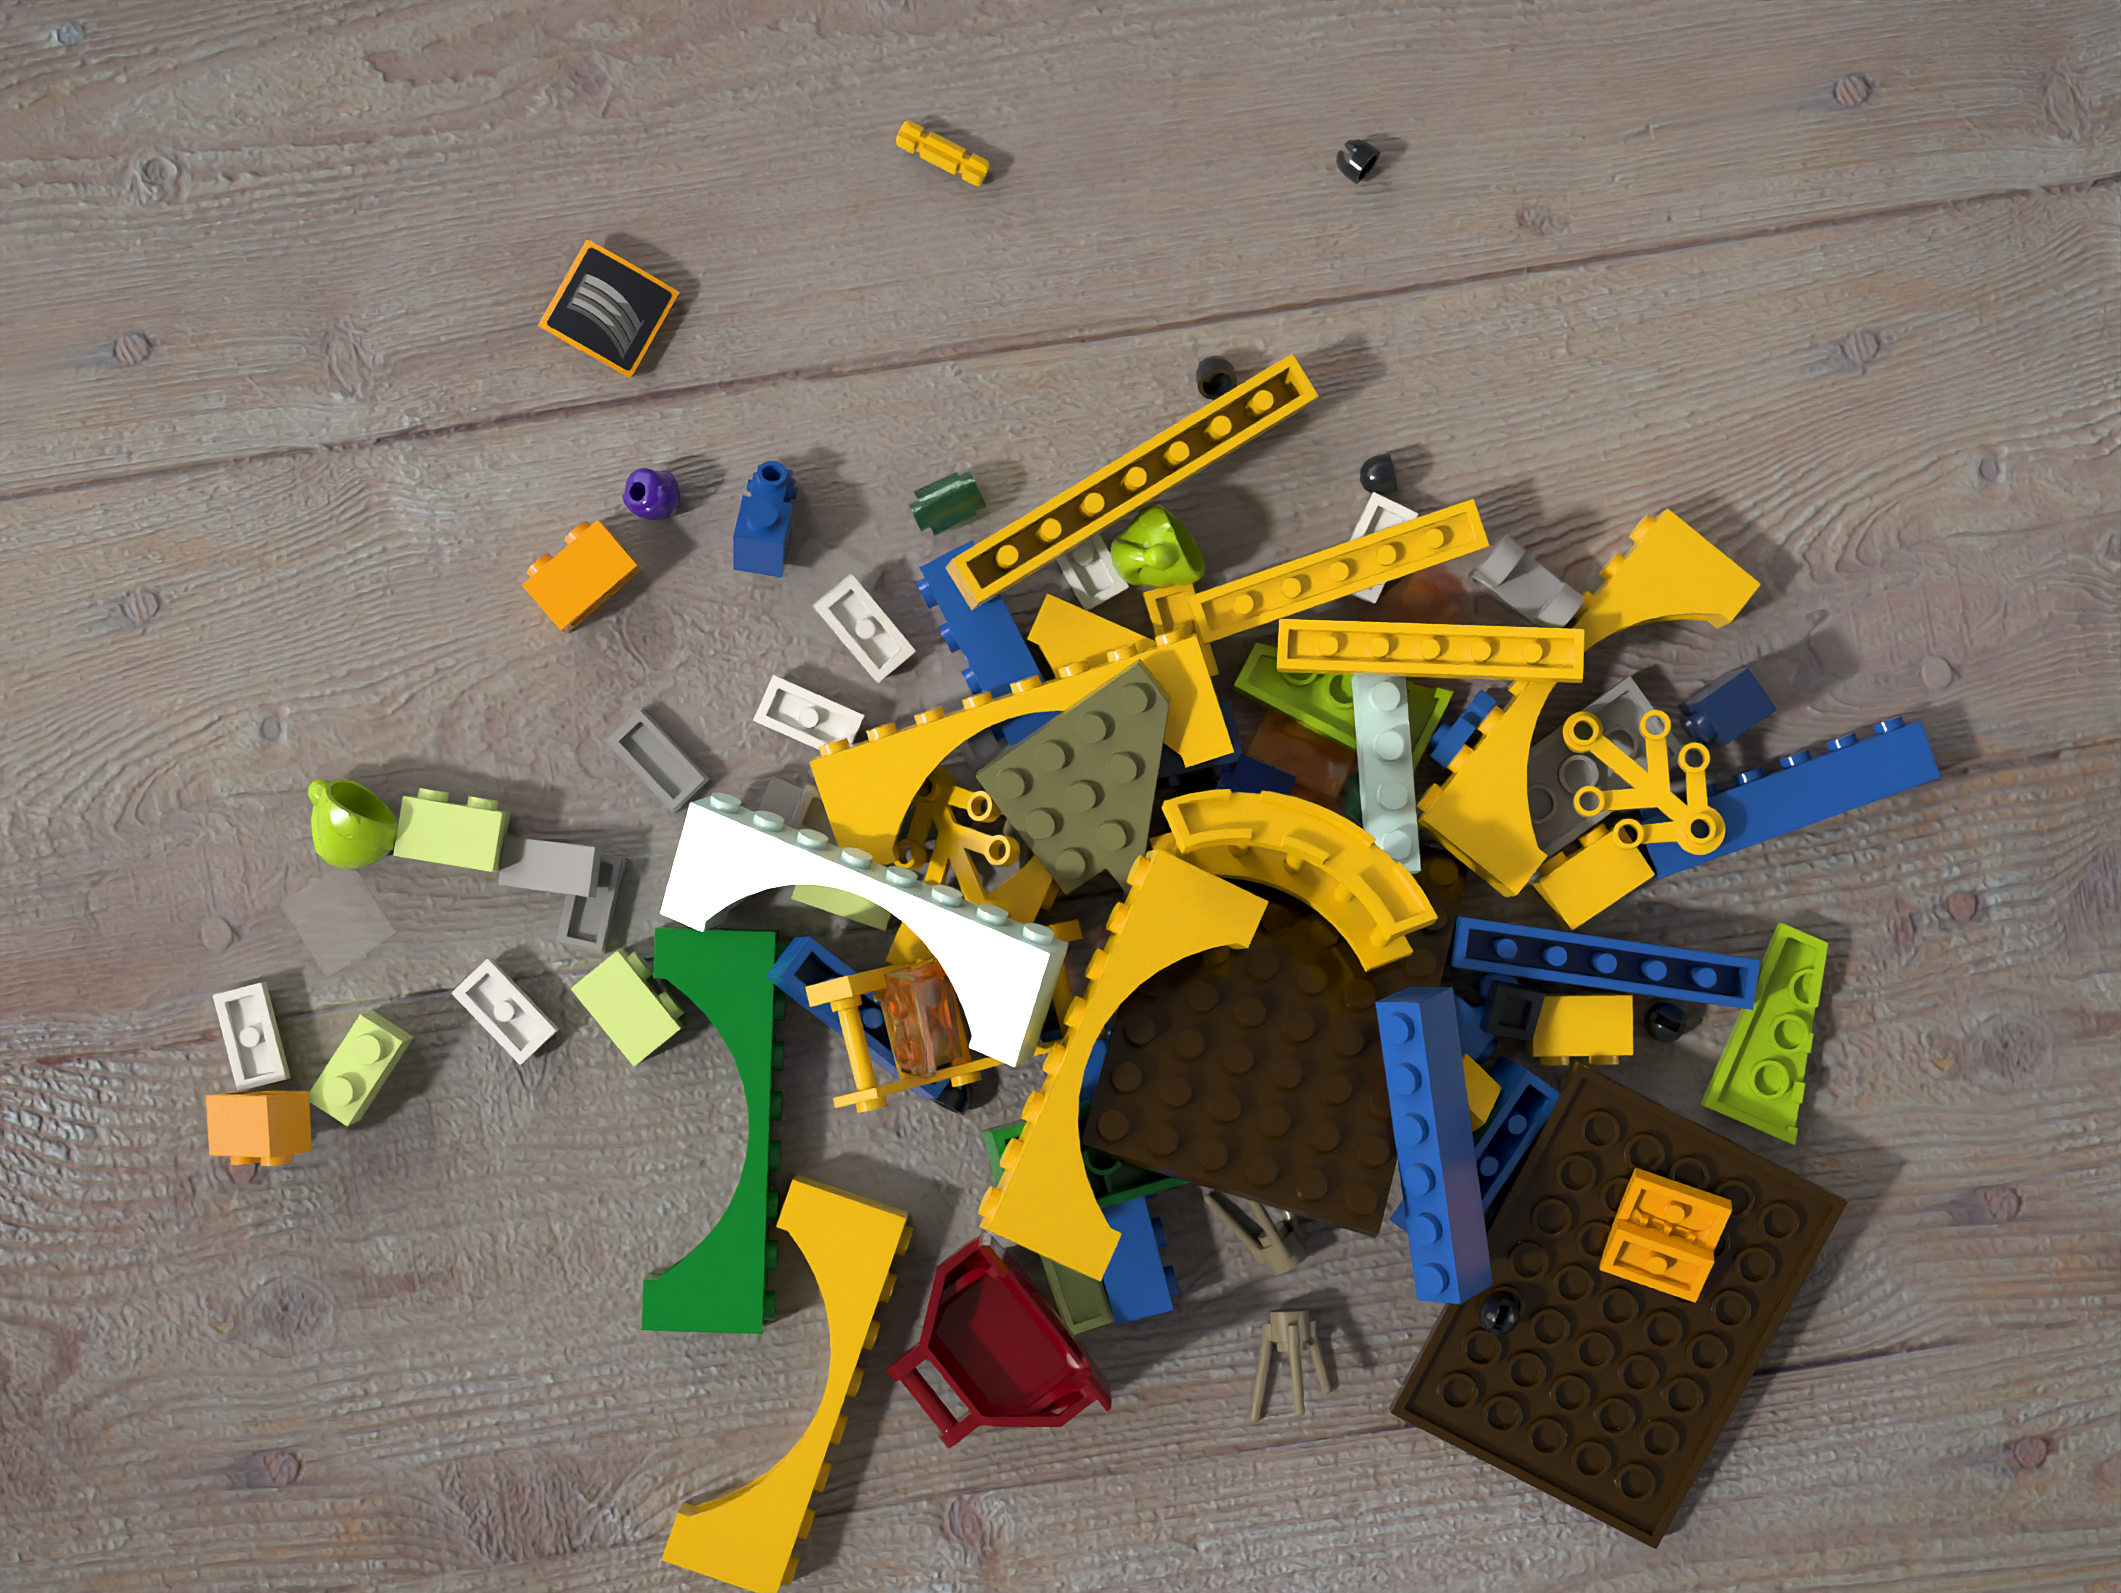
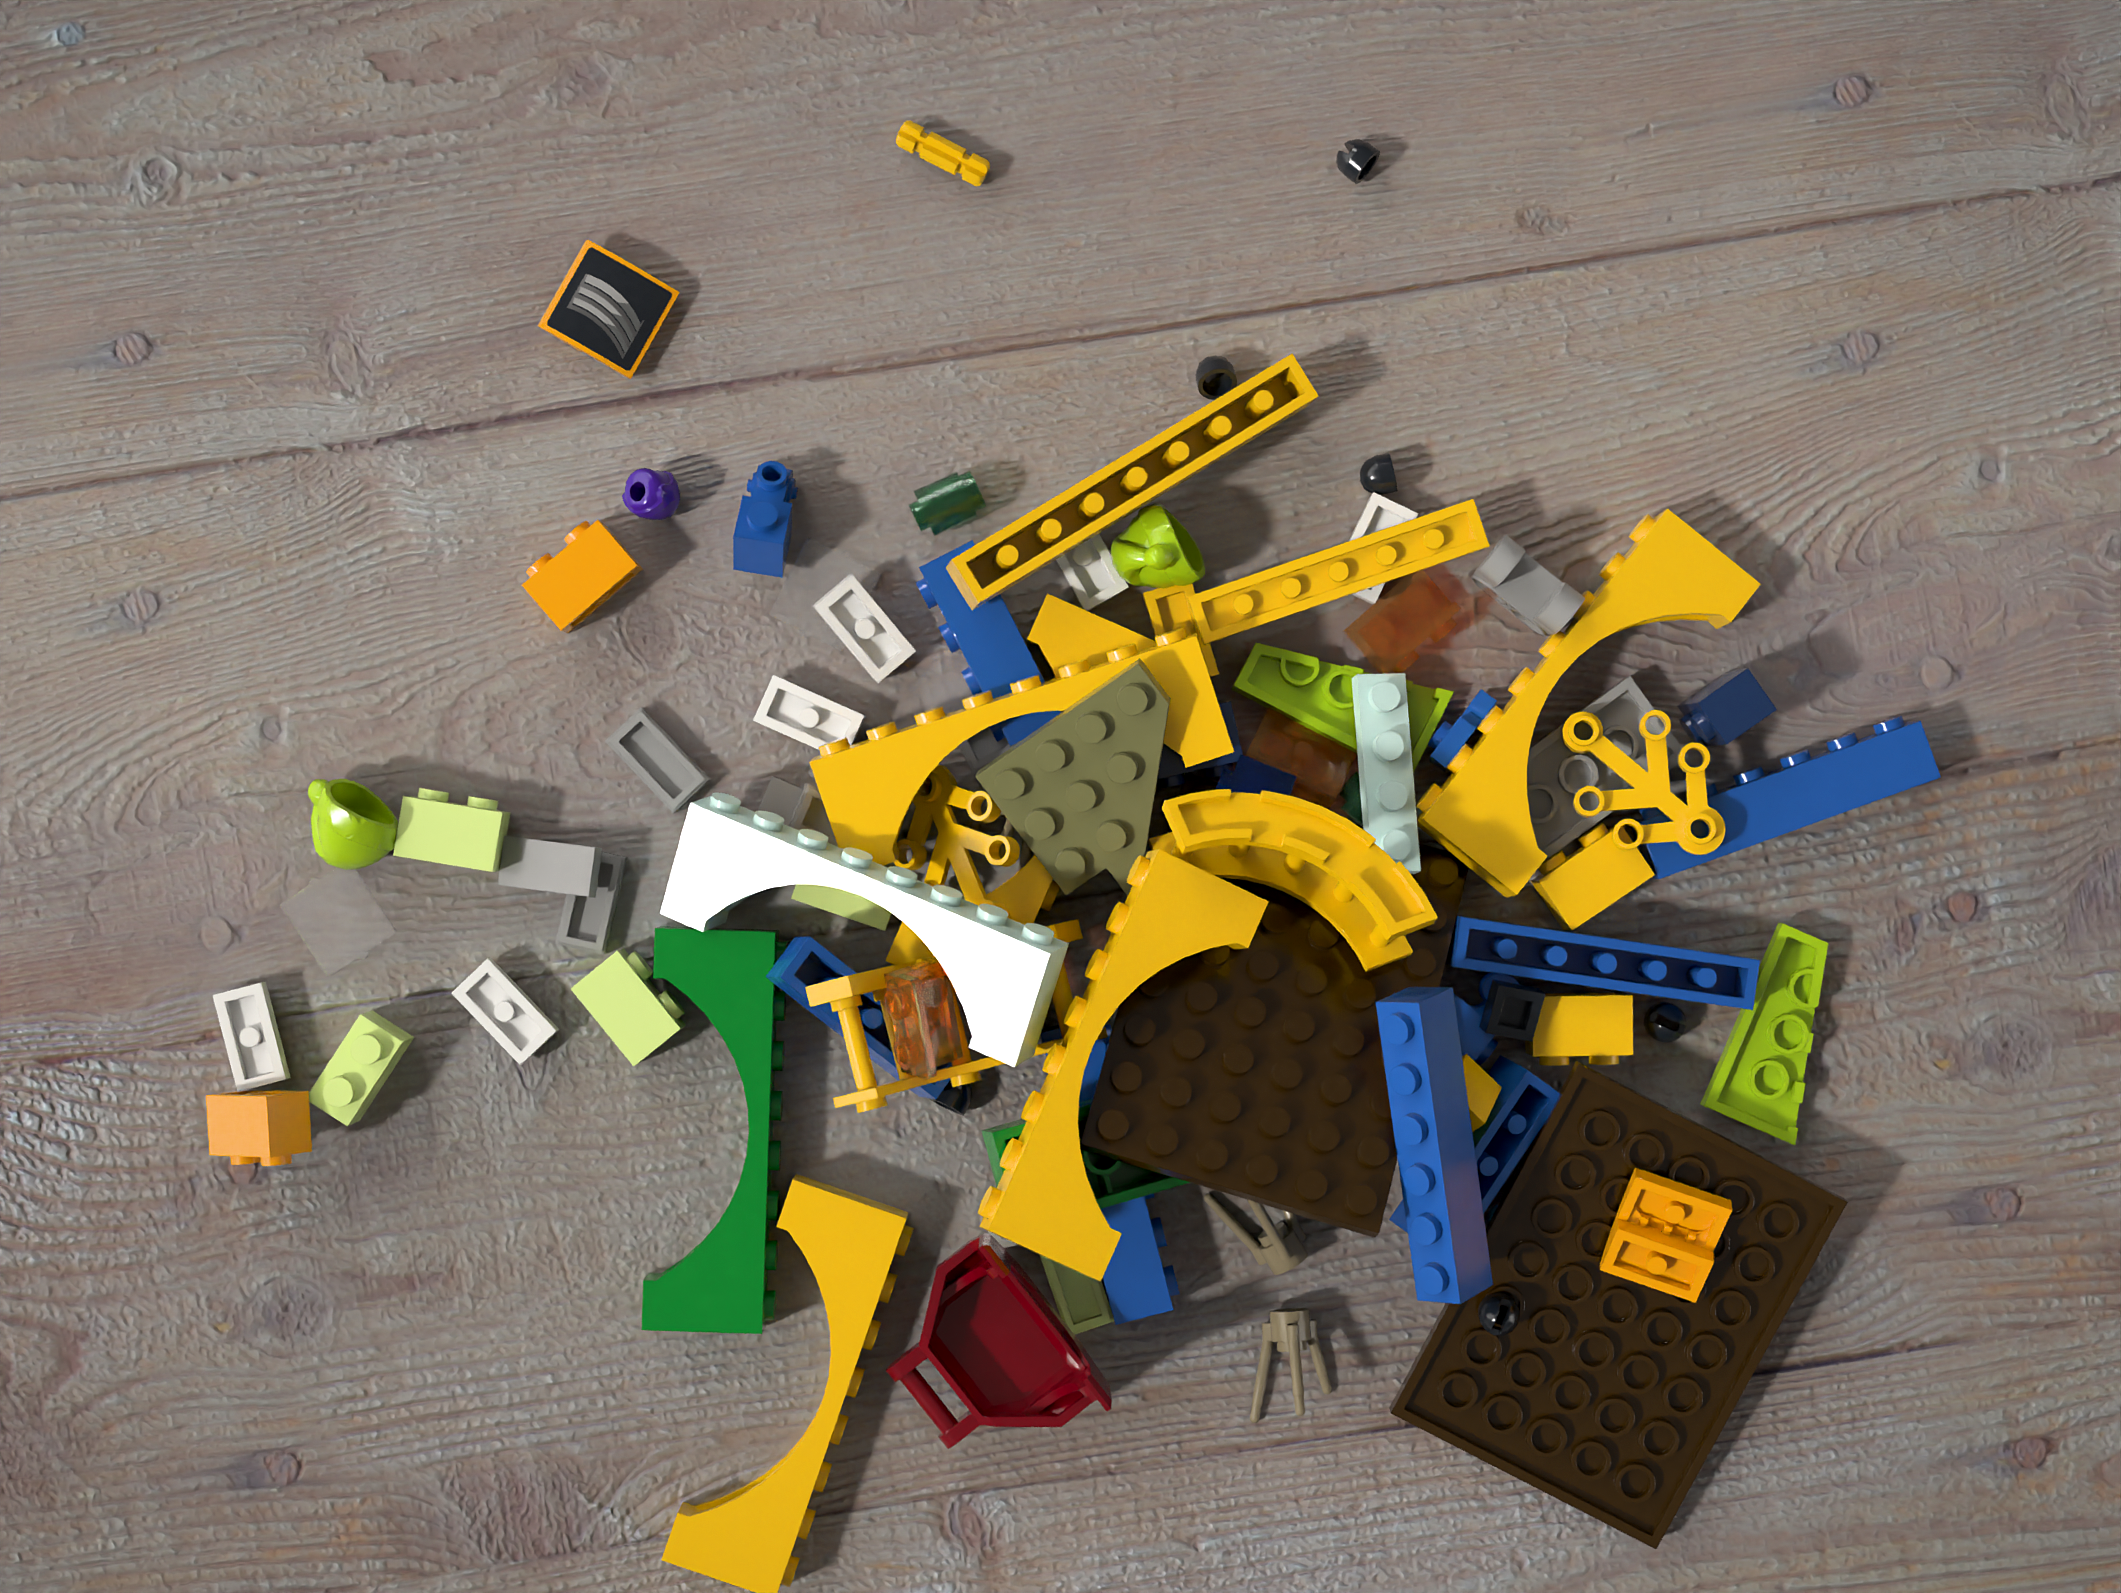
(1431, 650): yellow plate -> none

